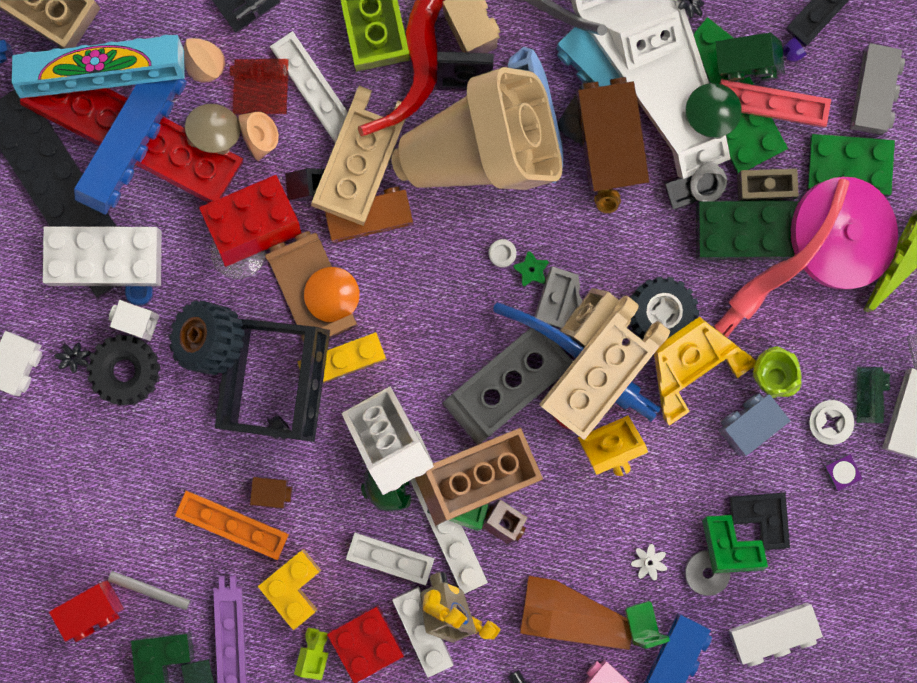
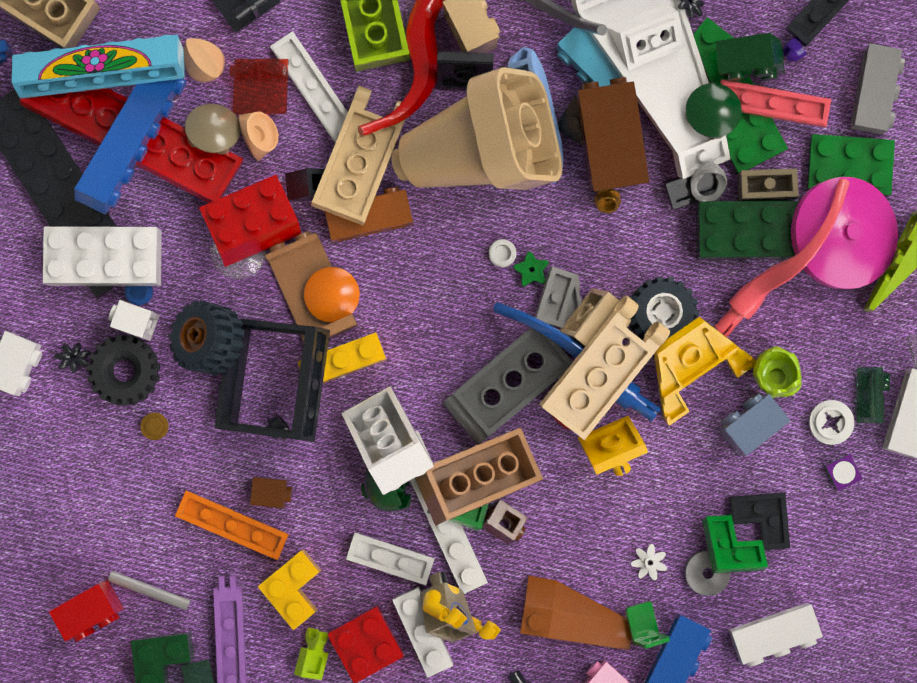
(154, 426): none -> pearl gold plate

